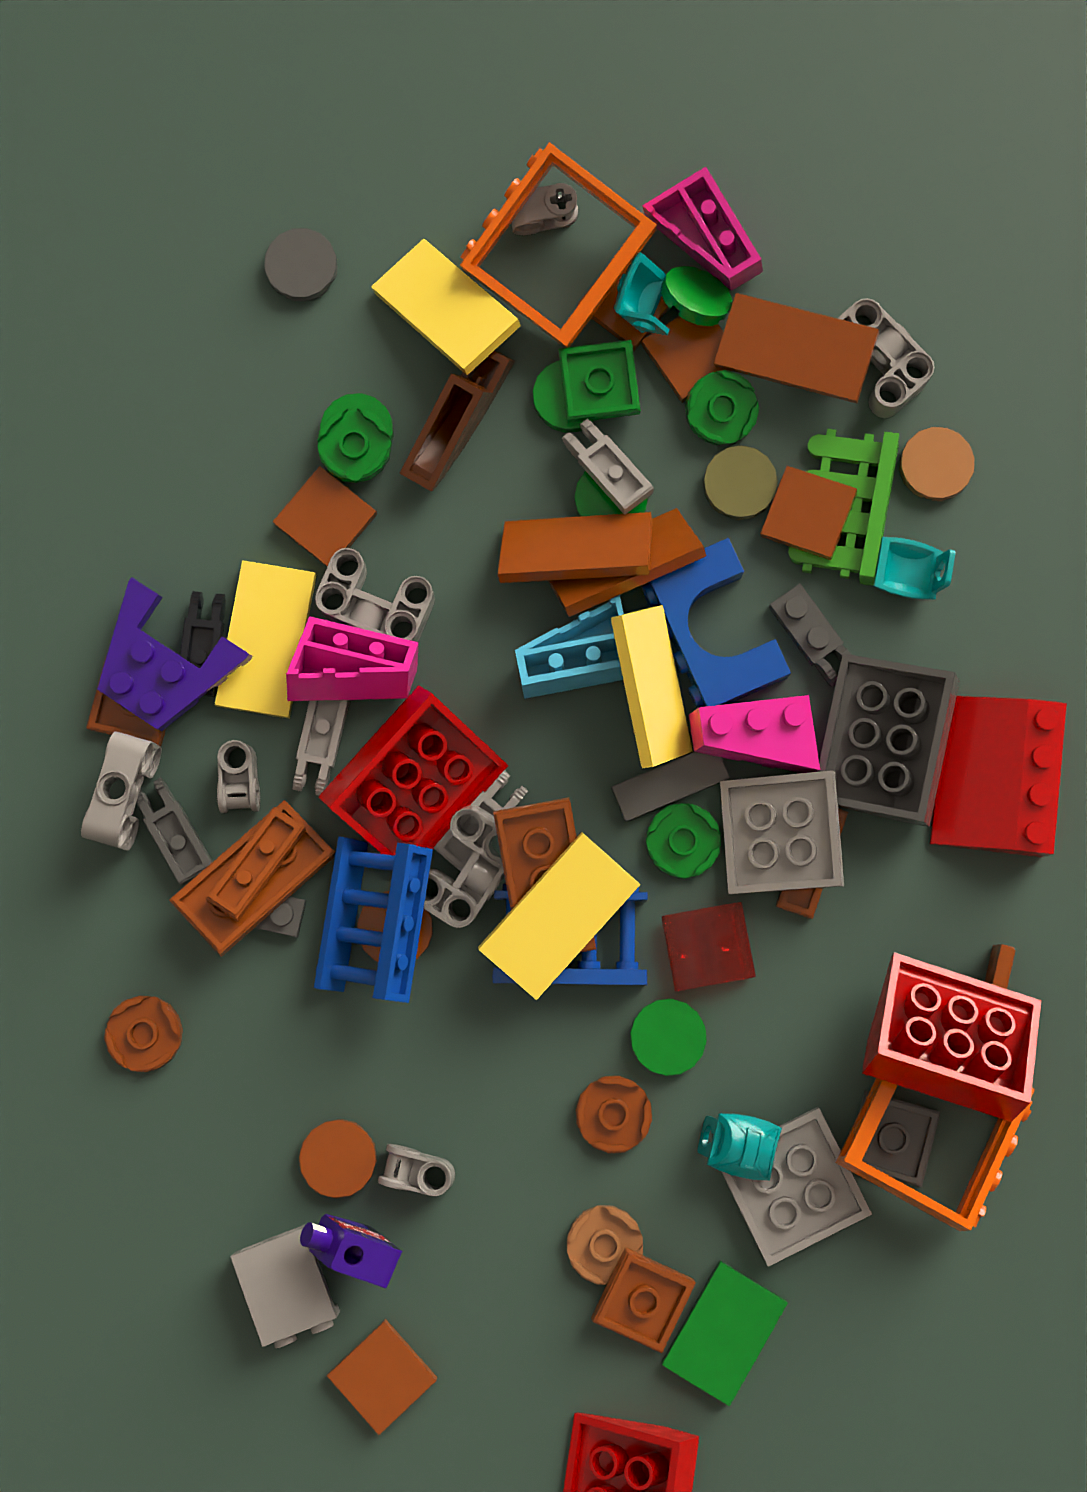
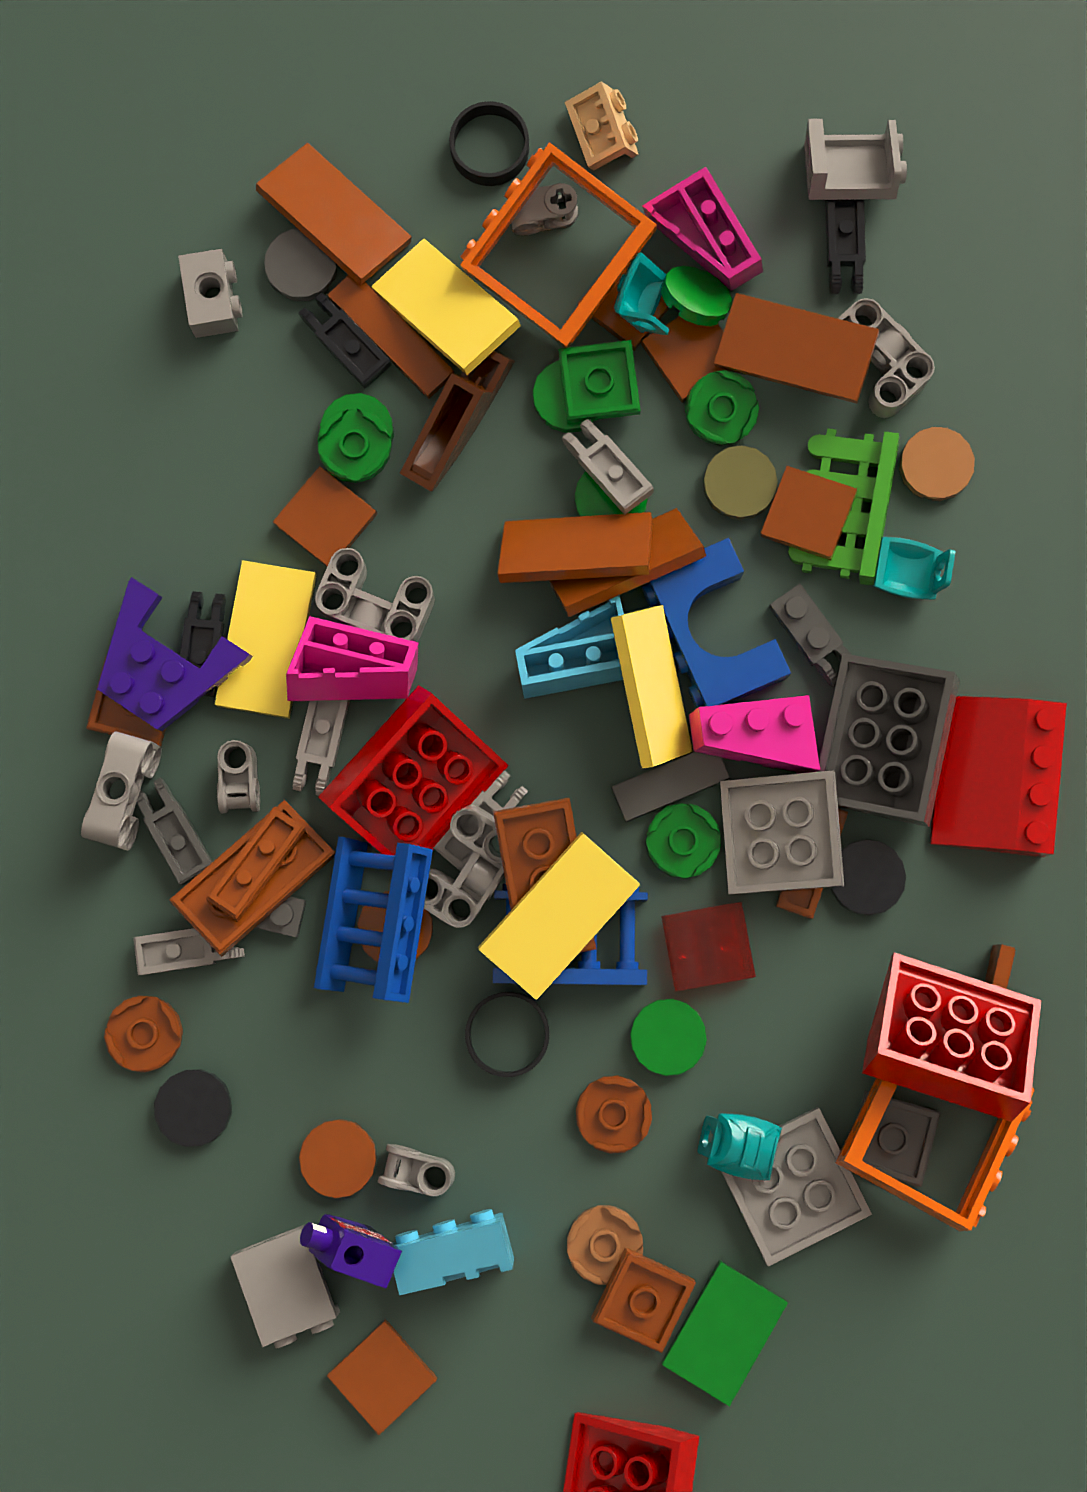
(176, 951): none -> light grey hinge
(193, 1107): none -> black tile
(199, 274): none -> light grey brick
(333, 213): none -> dark orange tile
(347, 342): none -> black hinge
(392, 335): none -> dark orange tile
(452, 1252): none -> medium azure wedge
(468, 1039): none -> black tyre
(482, 109): none -> black tyre
(602, 125): none -> tan bracket
(845, 242): none -> black hinge
(853, 164): none -> light grey panel
(871, 878): none -> black tile

